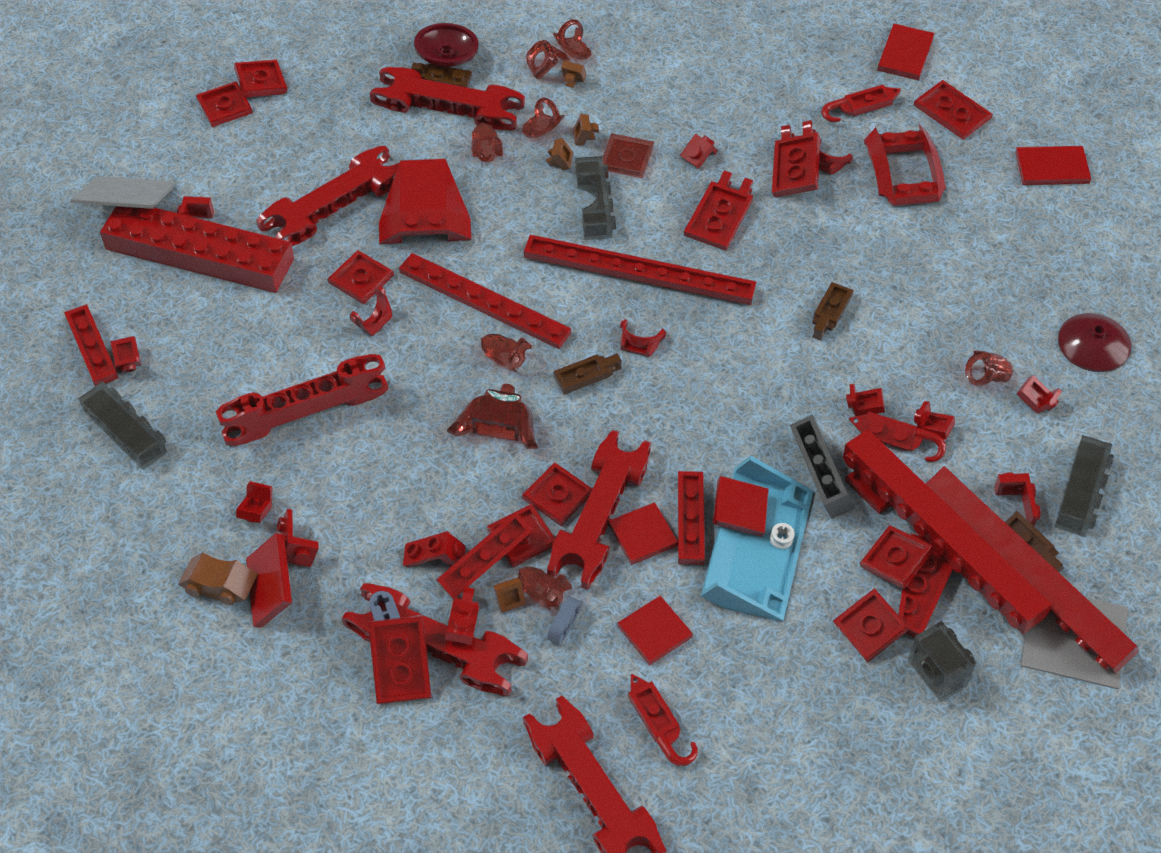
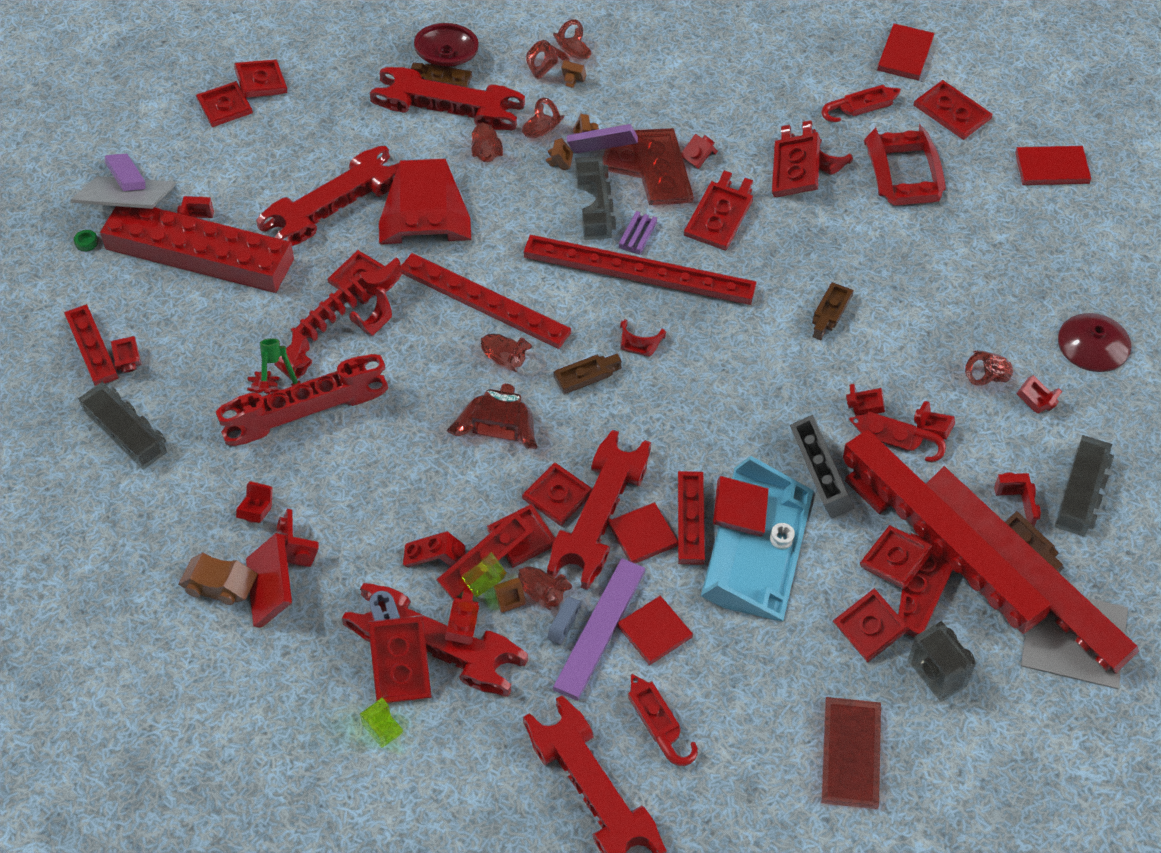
(85, 240): none -> green tile
(125, 172): none -> medium lavender tile
(270, 353): none -> green plant
(365, 281): none -> red piece
(380, 723): none -> clear neon green panel
(484, 575): none -> clear neon green panel
(599, 630): none -> medium lavender tile
(602, 138): none -> medium lavender tile
(643, 220): none -> medium lavender tile
(662, 167): none -> clear red tile
(851, 753): none -> clear red tile

